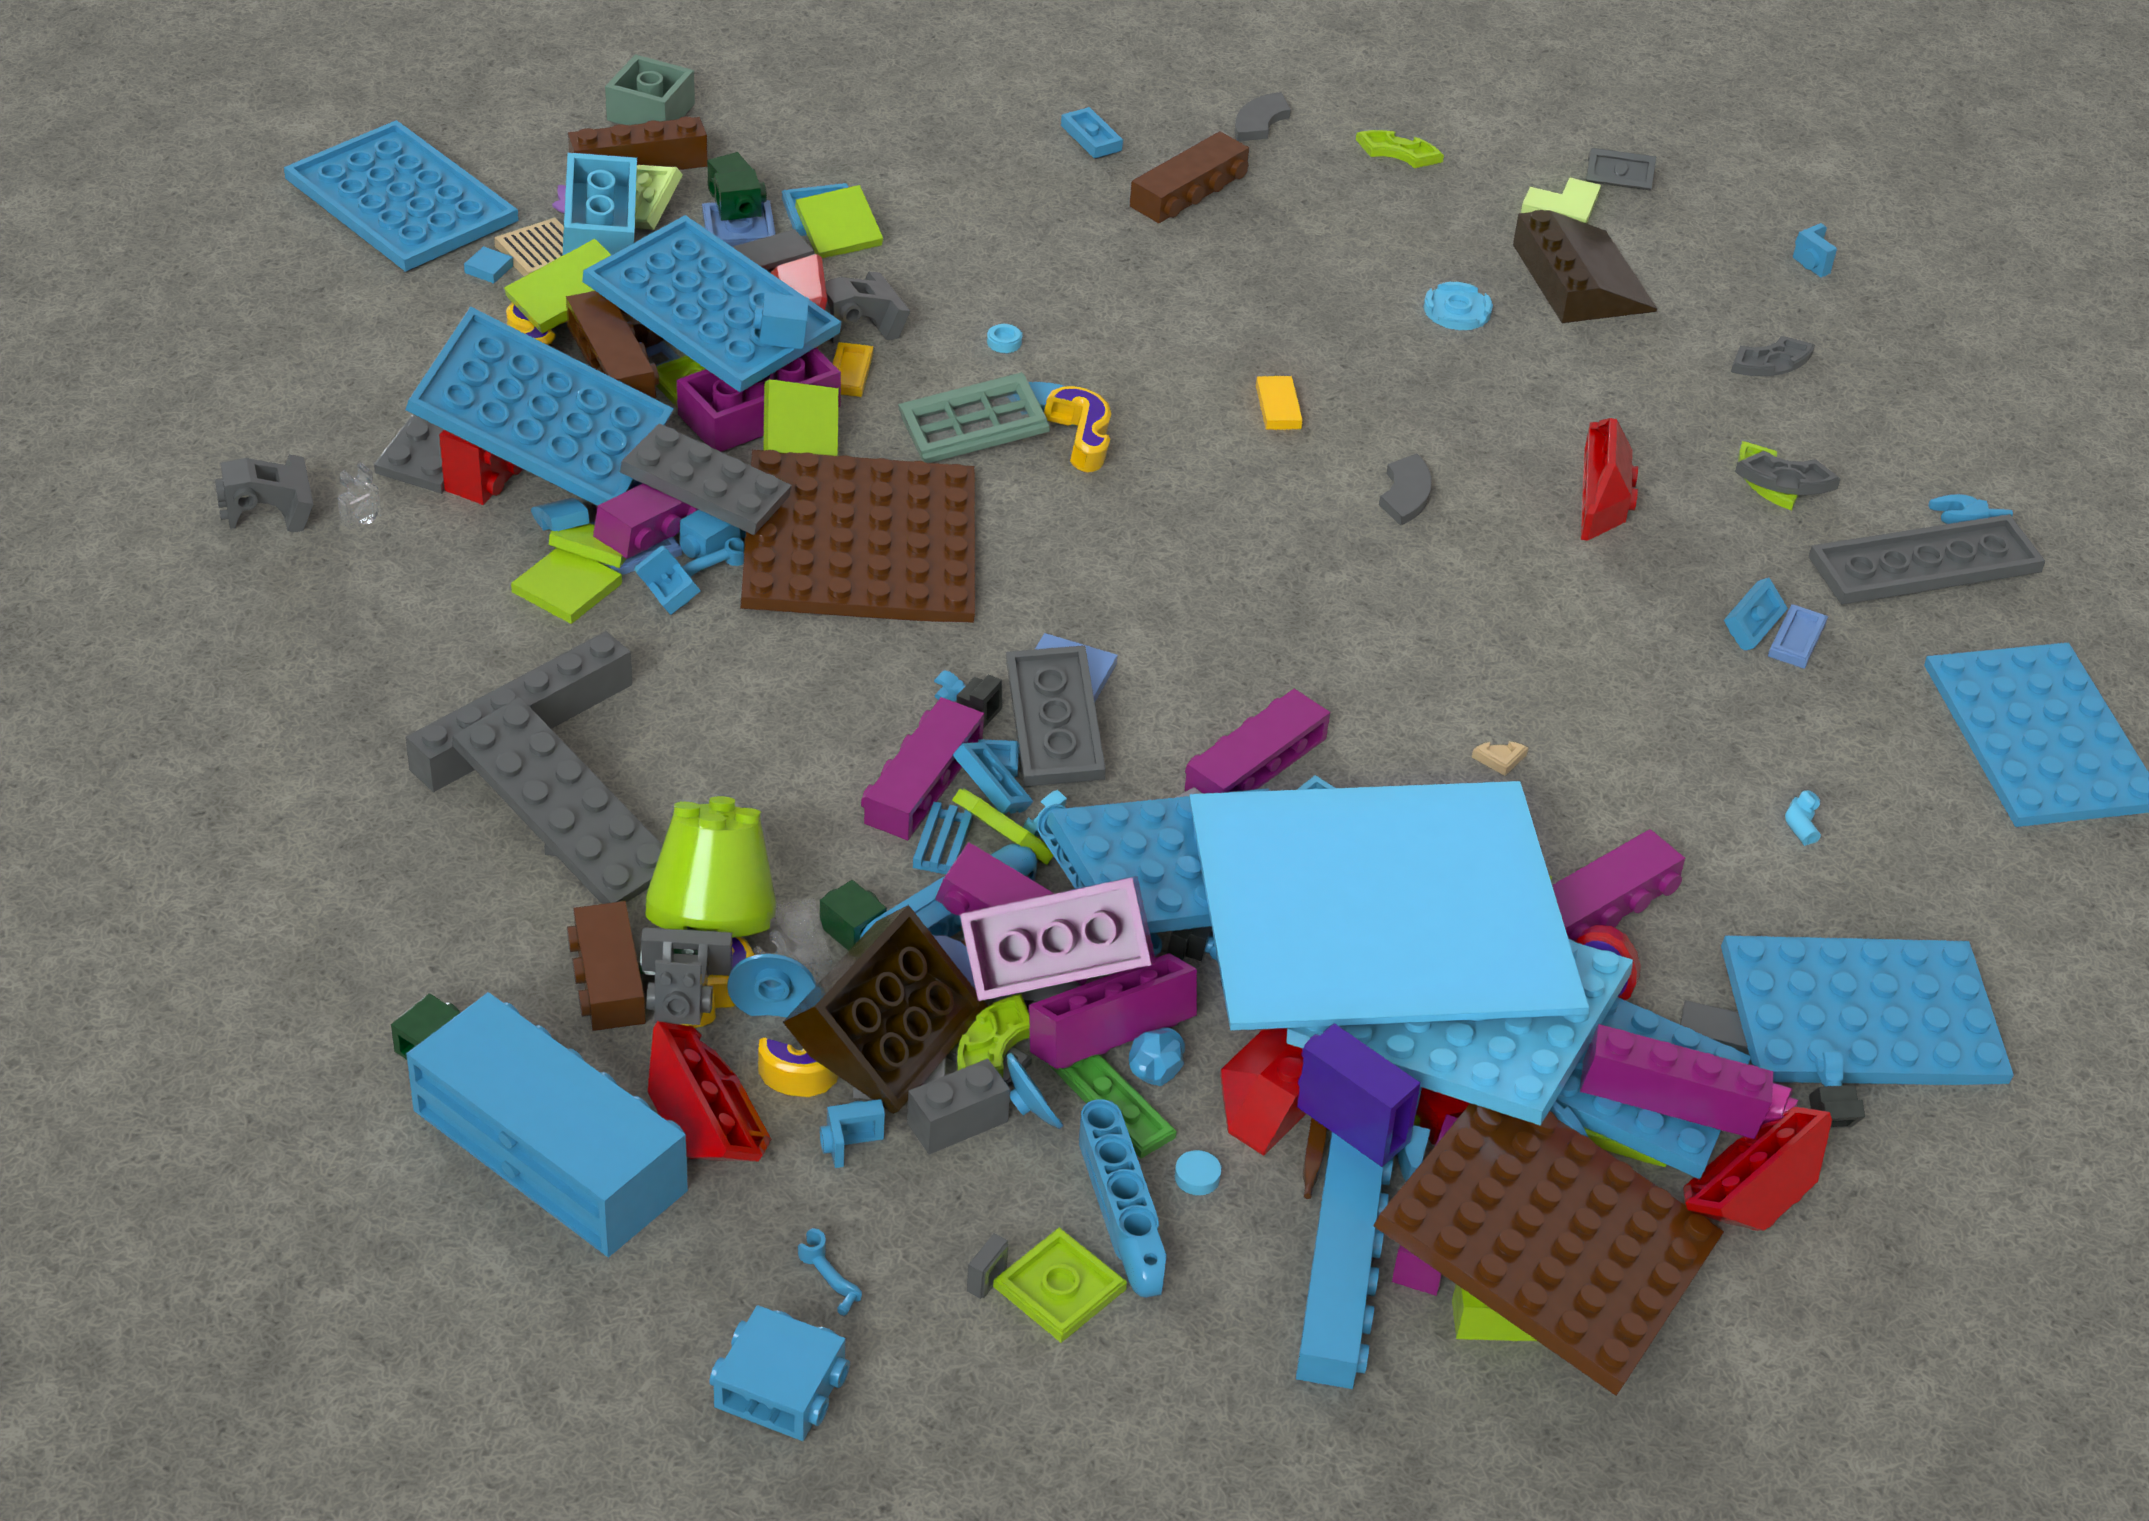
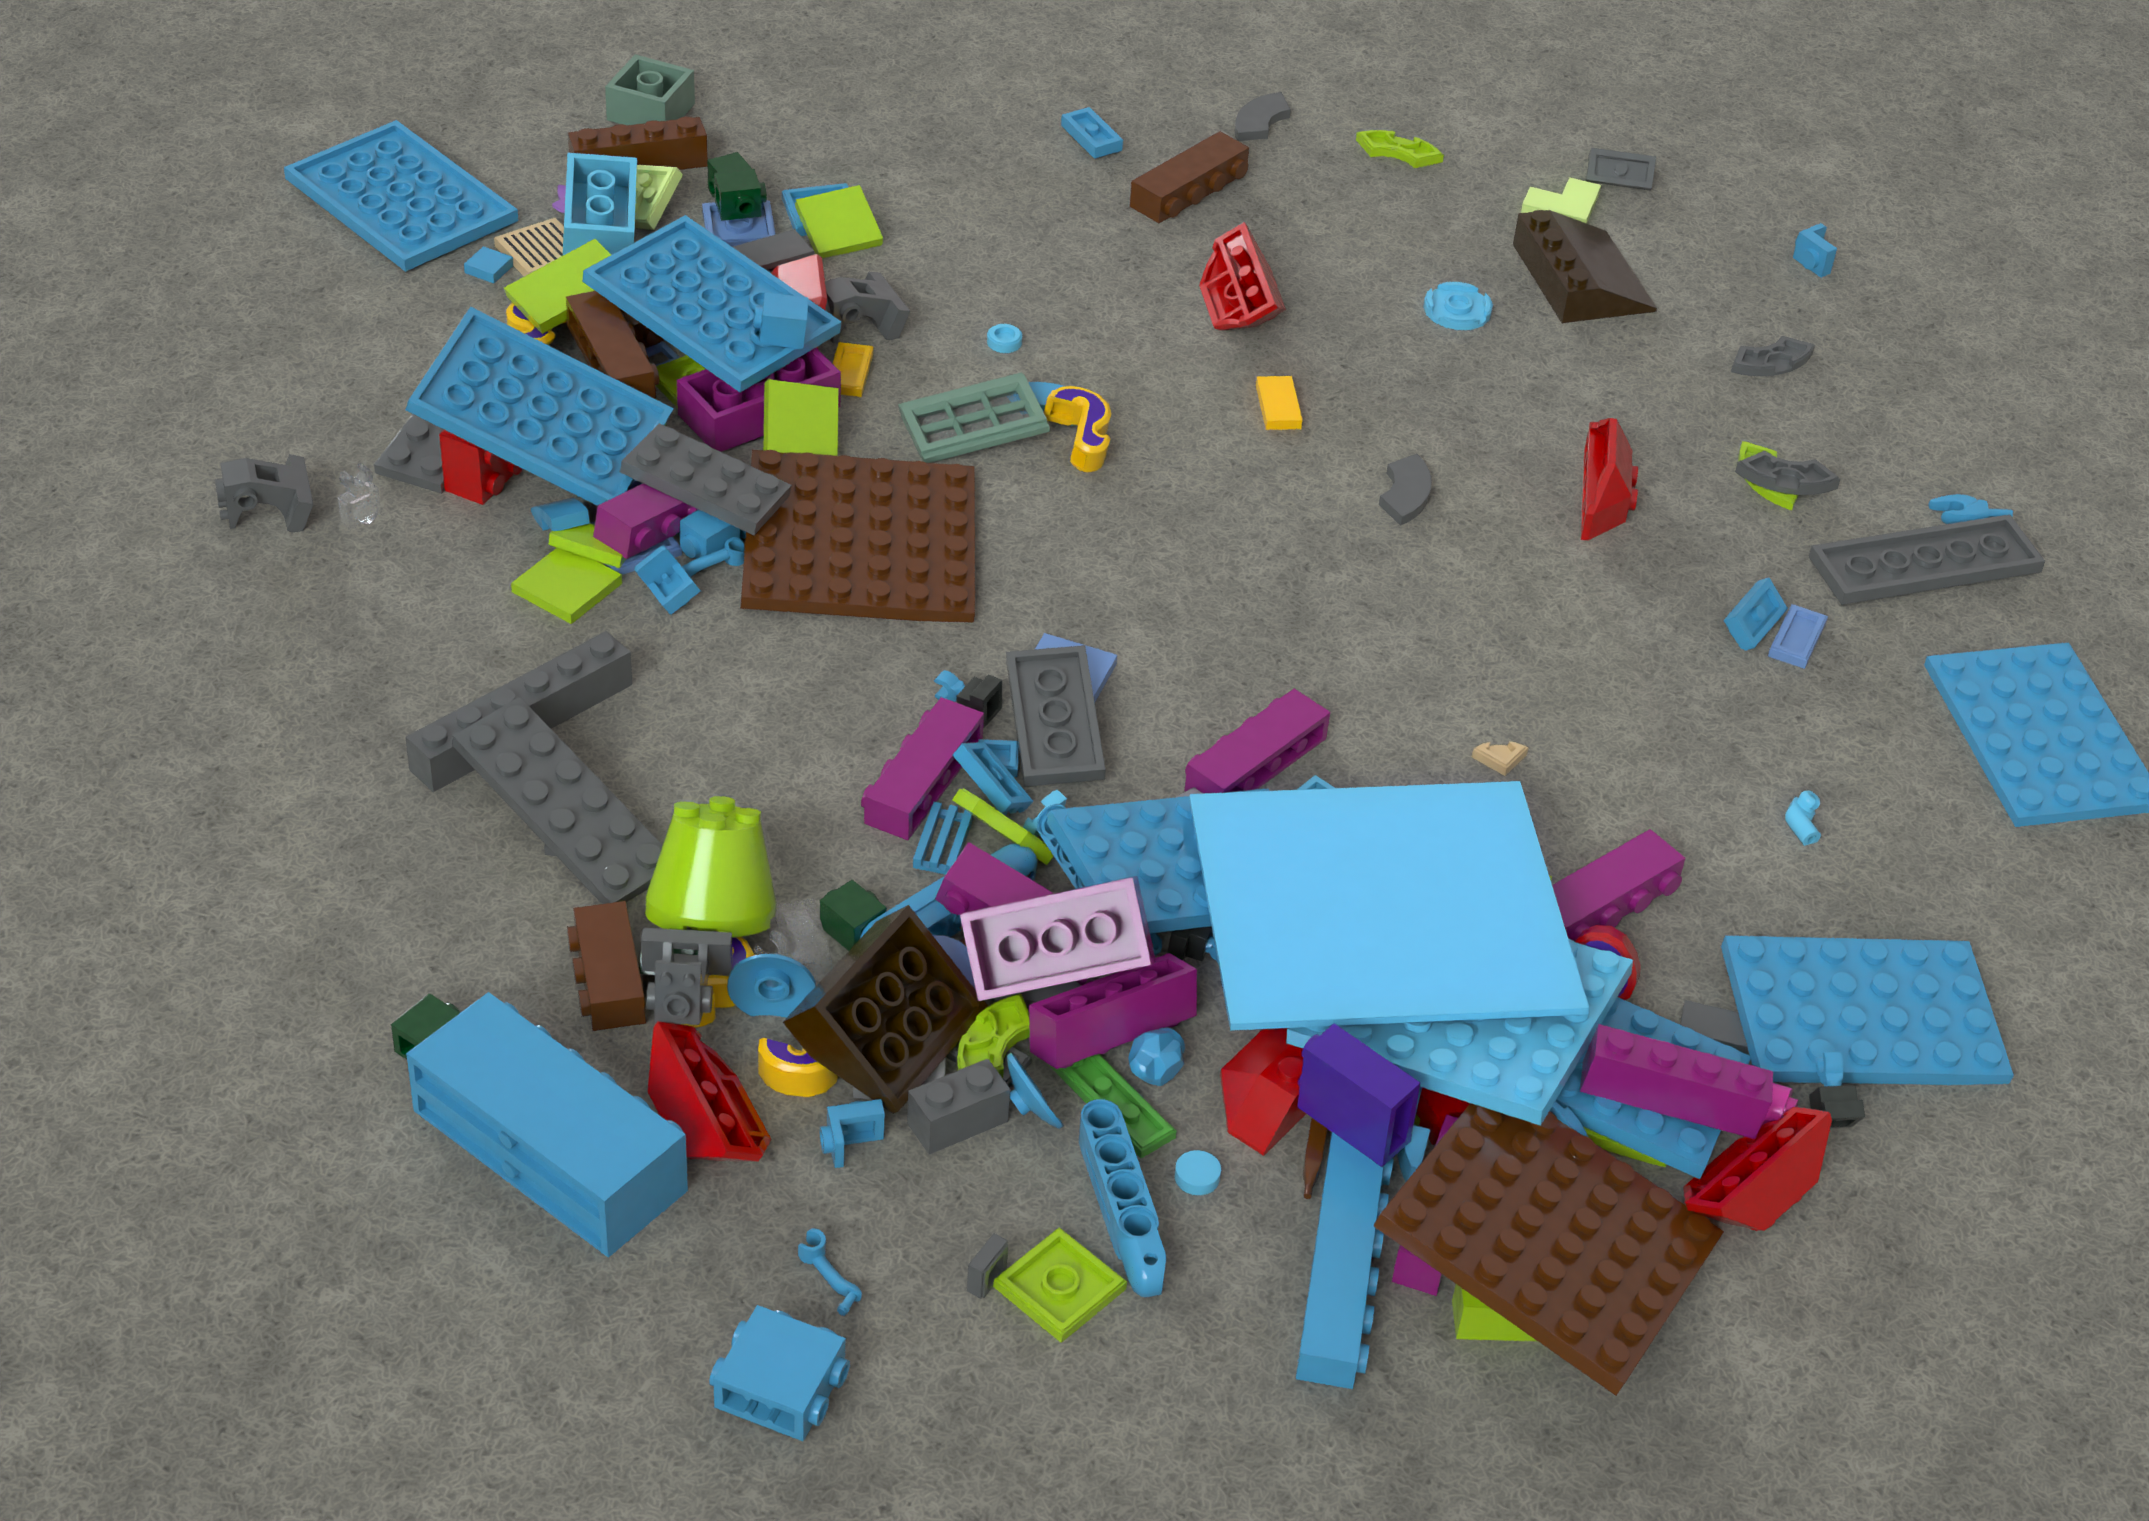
(1239, 283): none -> red wedge

